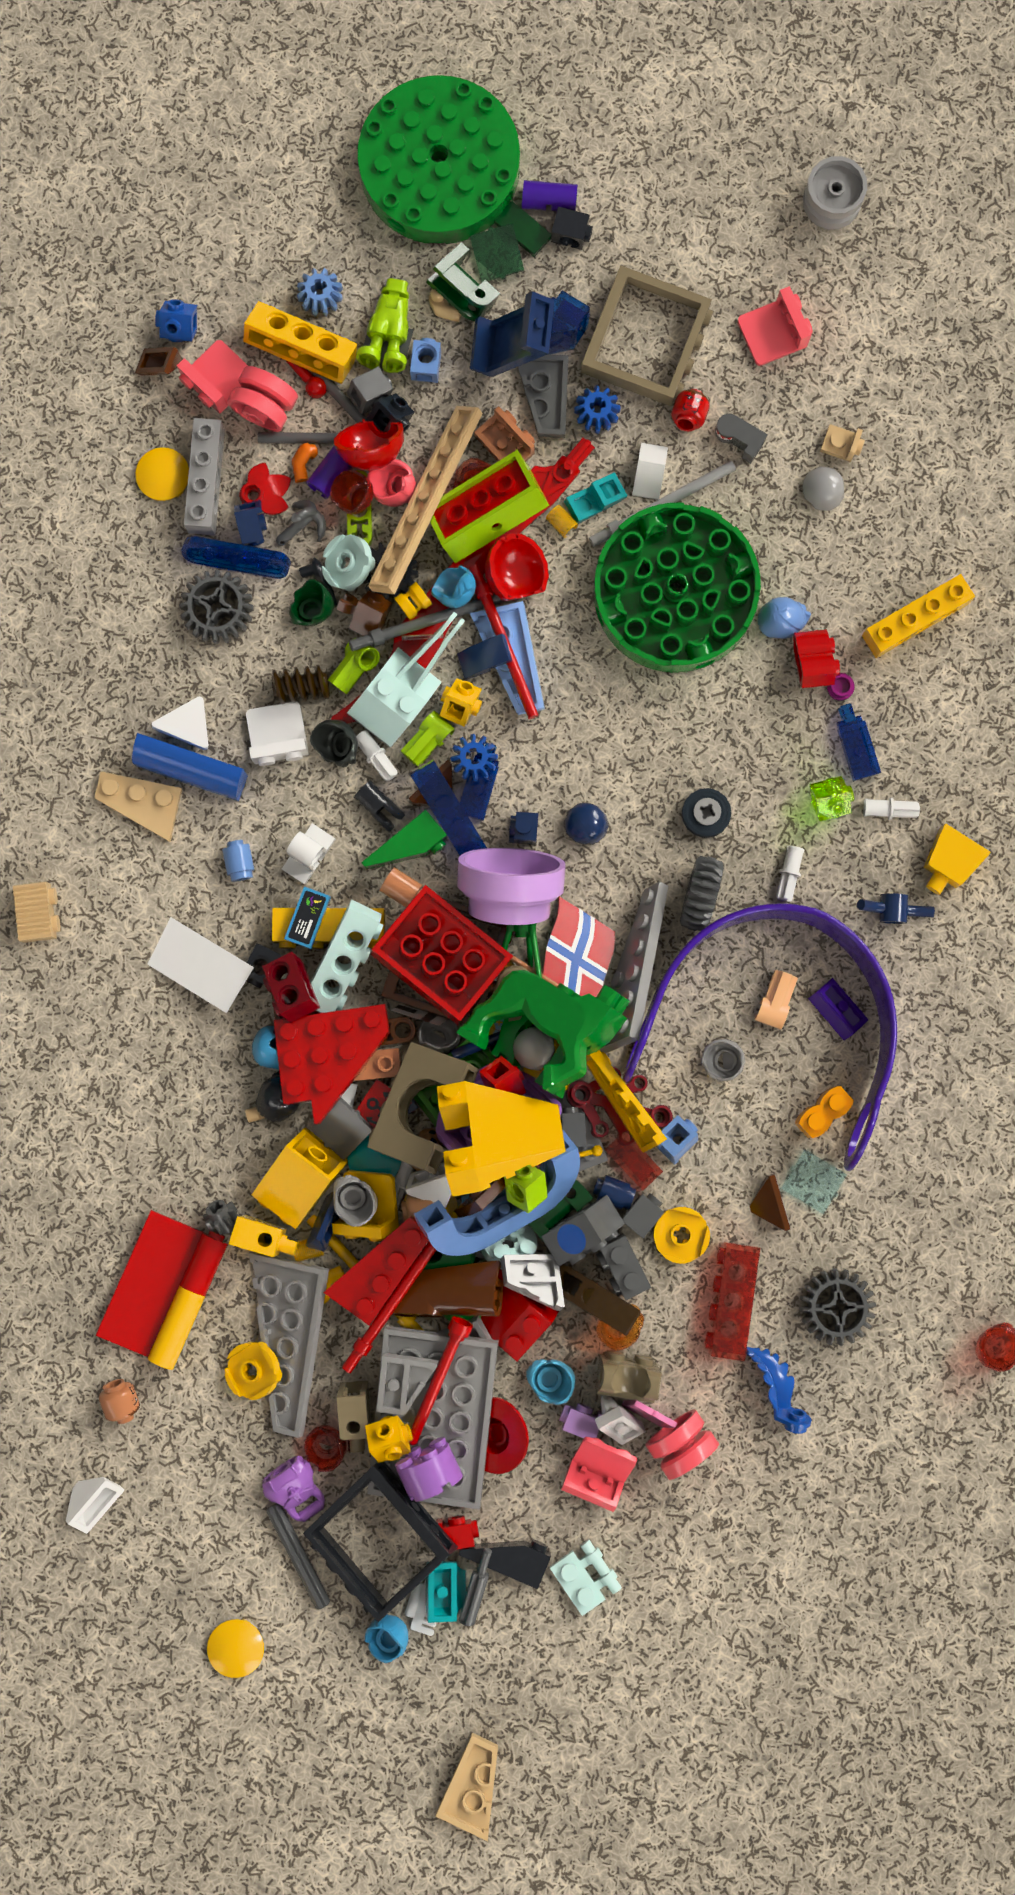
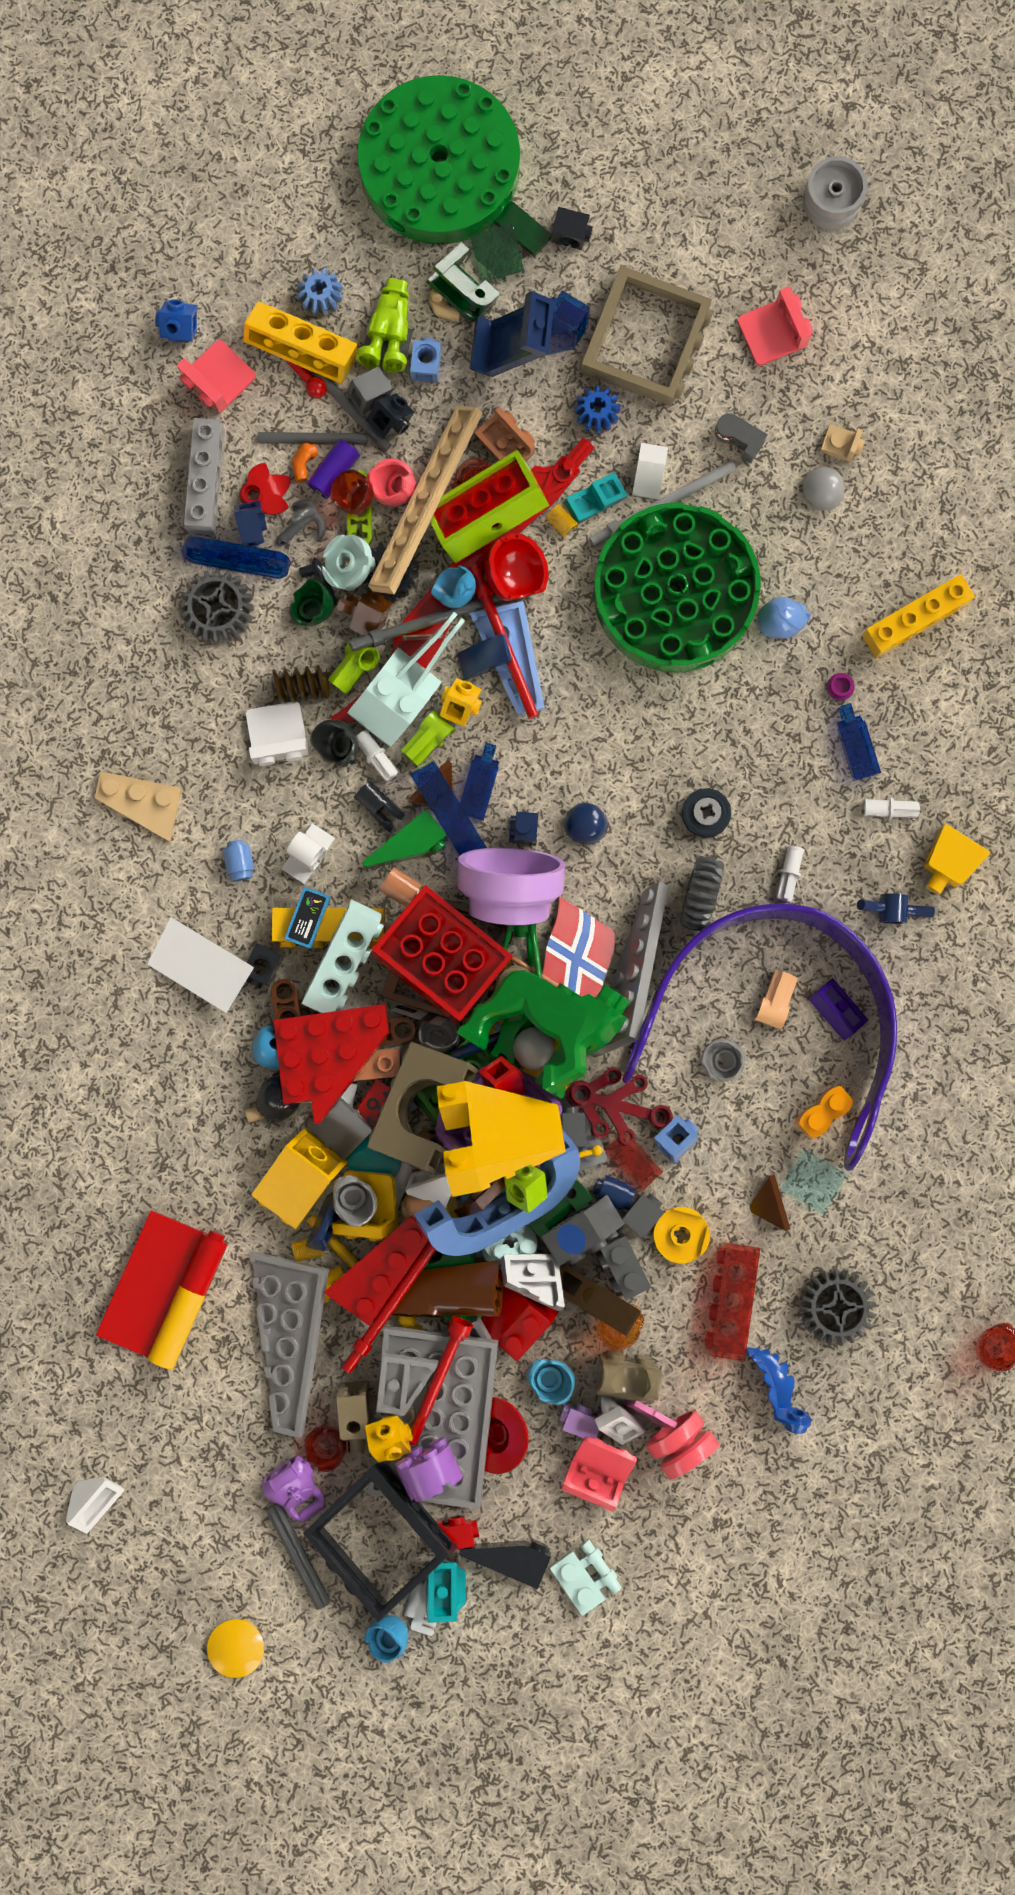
(36, 912): tan brick -> none
(119, 1401): nougat head -> none
(158, 361): reddish brown slope -> none
(162, 474): yellow dish -> none
(186, 724): white piece -> none
(188, 767): blue brick -> none
(220, 1216): dark grey gear -> none
(250, 1235): yellow torso -> none
(262, 398): coral wheel -> none
(267, 1370): yellow plate -> none
(295, 984): dark red brick -> none
(368, 447): red cylinder -> none
(418, 597): yellow wheel -> none
(466, 764): blue gear -> none
(470, 1790): tan wing -> none
(475, 1591): dark grey axle -> none
(539, 194): dark purple pin -> none
(546, 393): dark grey wing -> none
(629, 1109): yellow wing -> none
(690, 410): red head -> none
(815, 658): red brick -> none
(831, 798): clear neon green brick -> none

